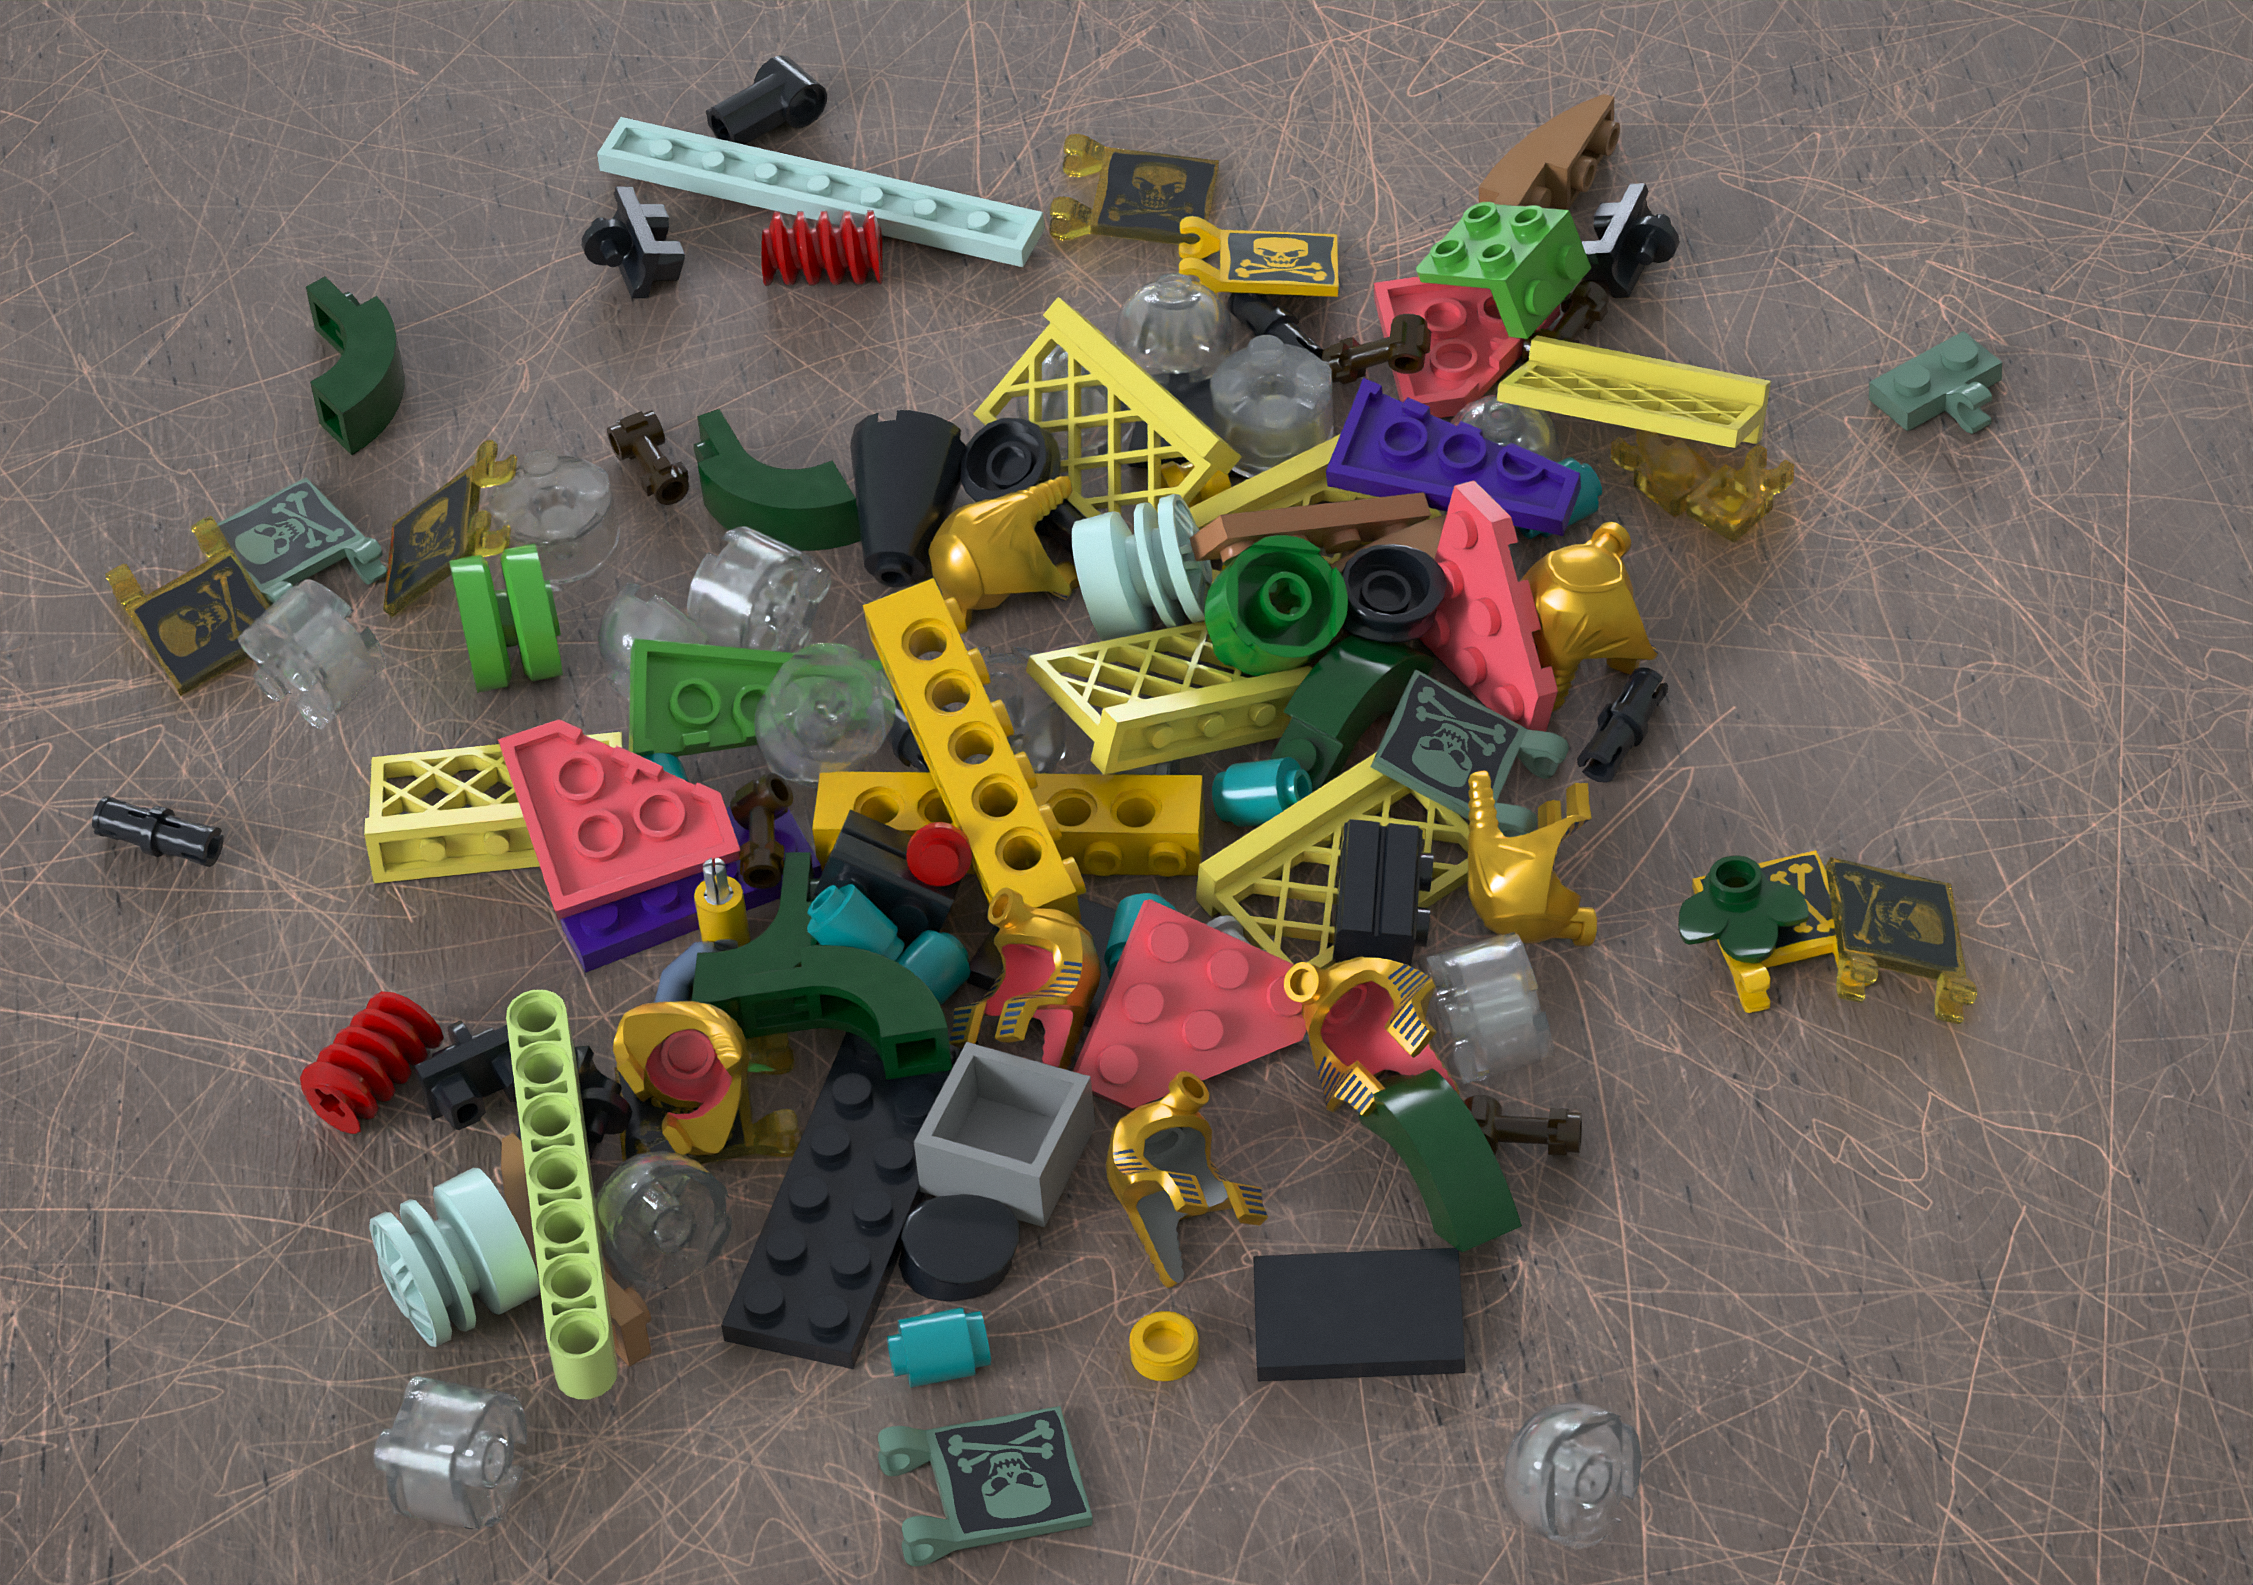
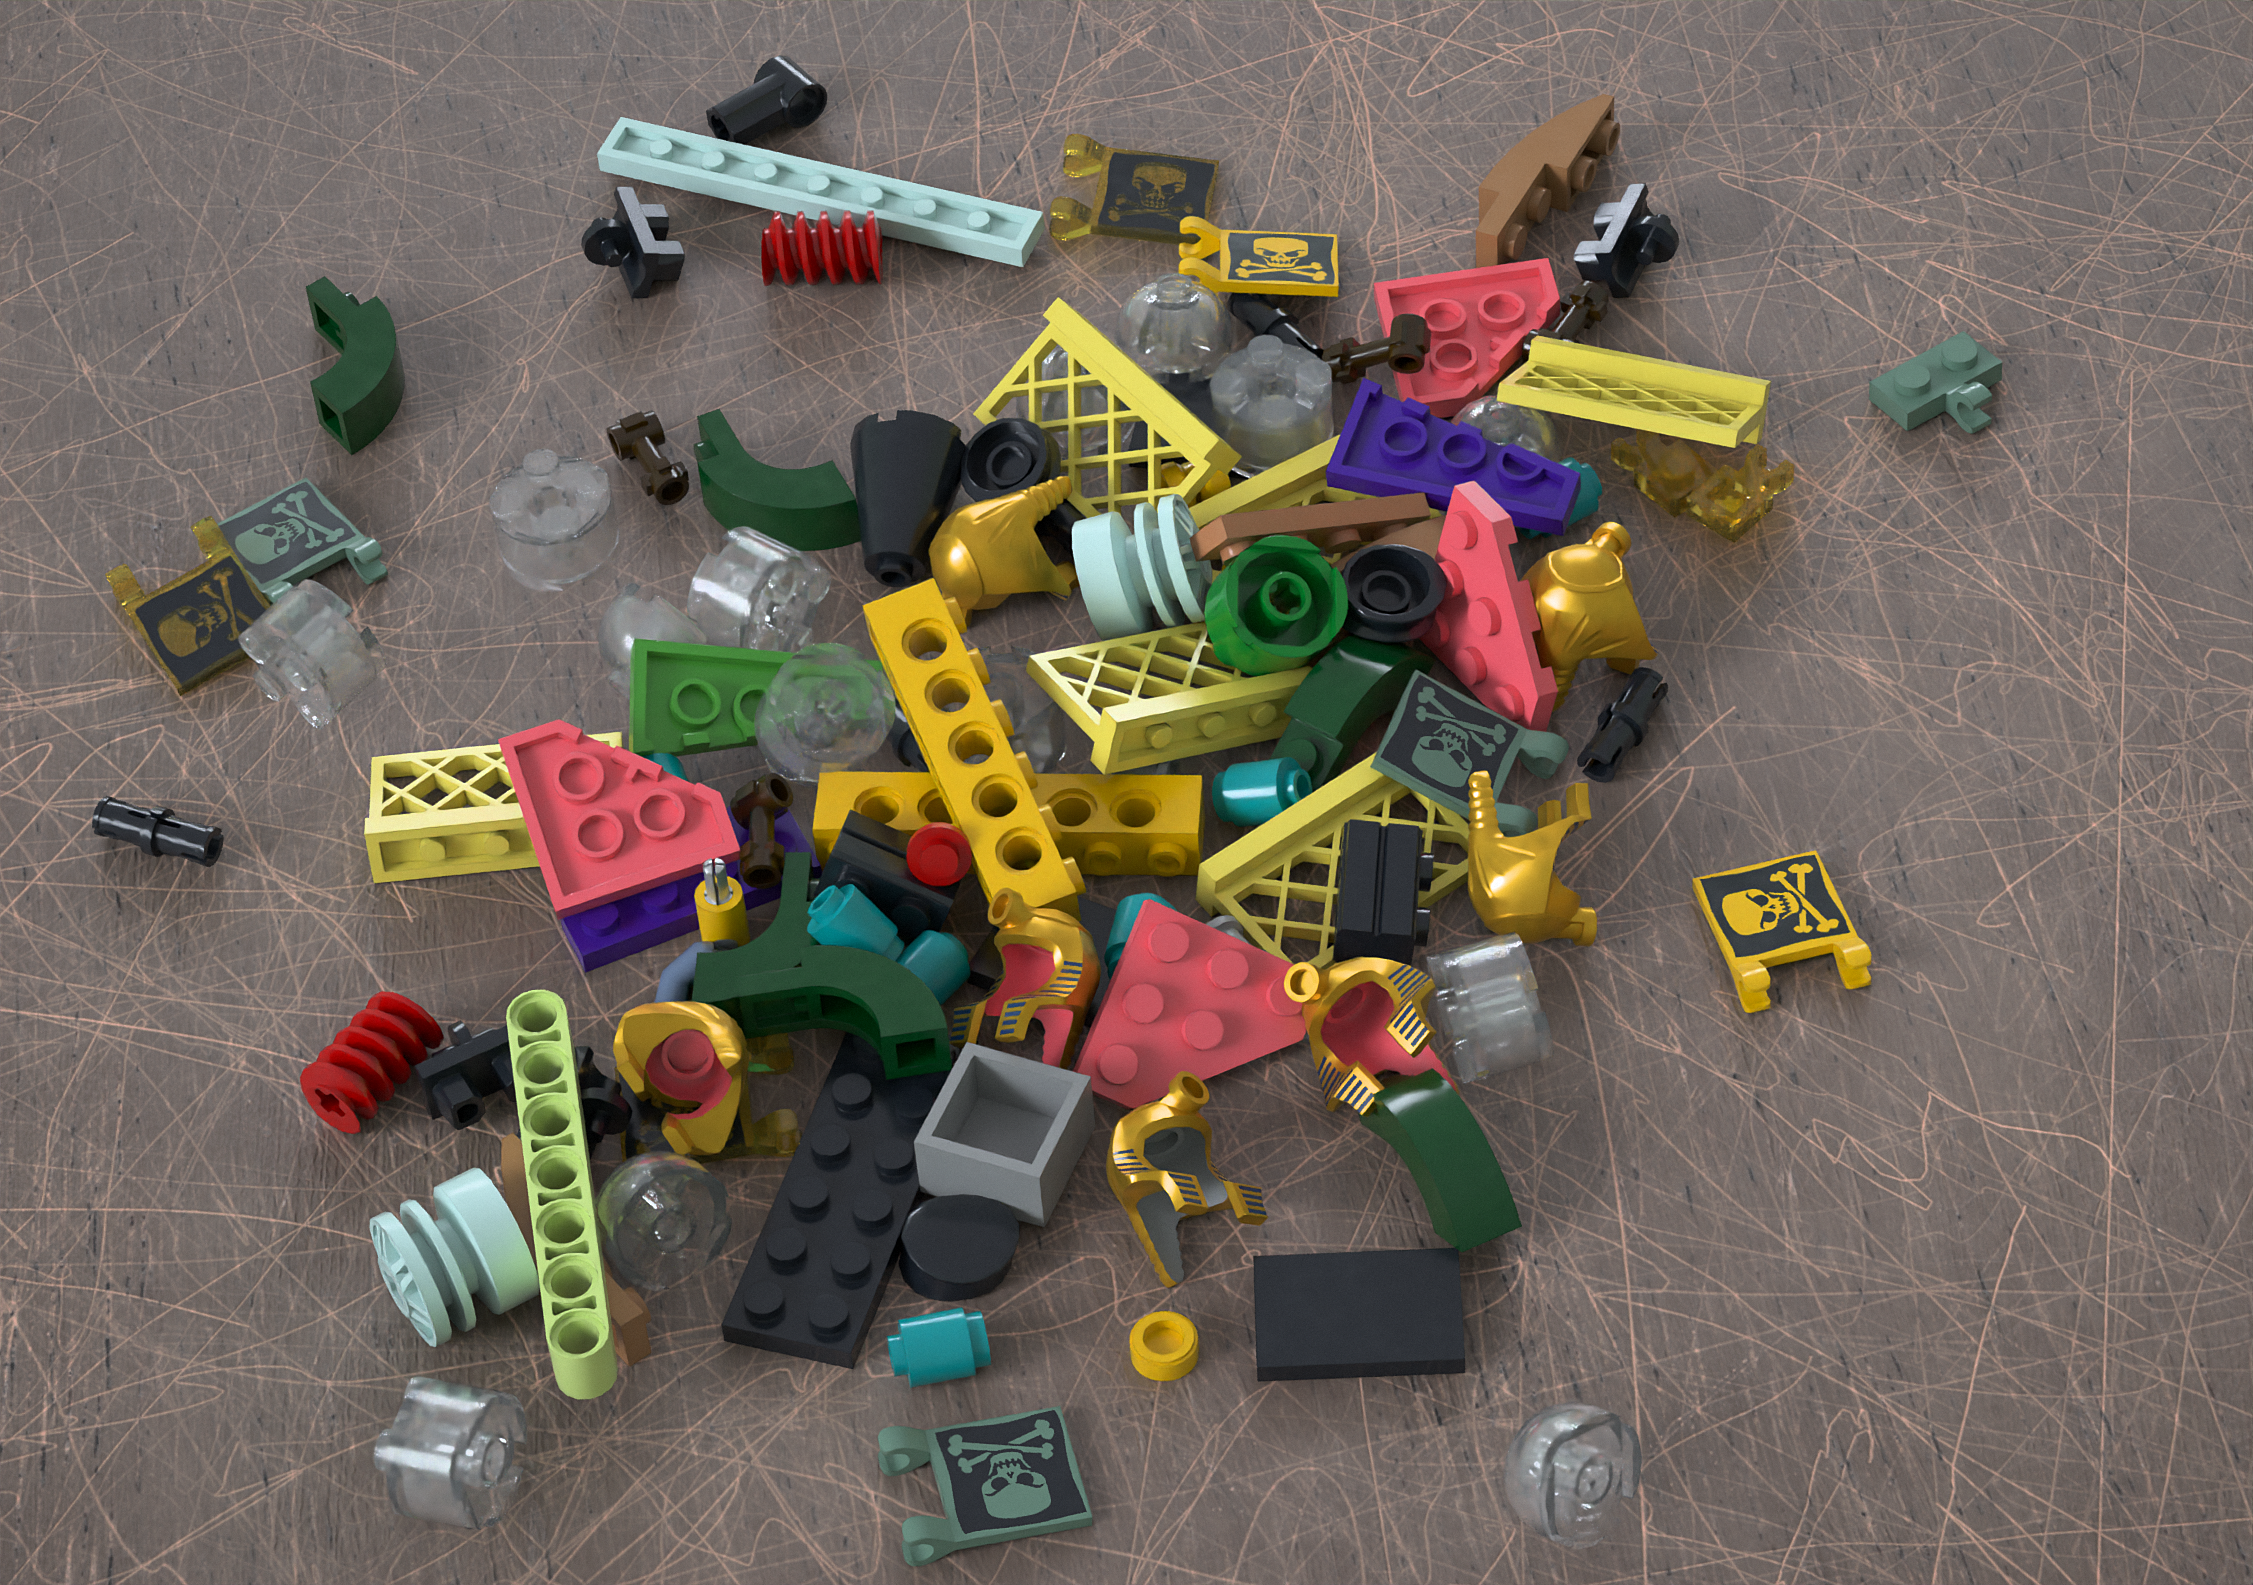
(445, 529): clear yellow flag -> none
(507, 617): bright green wheel -> none
(1519, 253): bright green bracket -> none
(1560, 1131): dark brown bar -> none
(1740, 910): dark green plate -> none
(1897, 926): clear yellow flag -> none

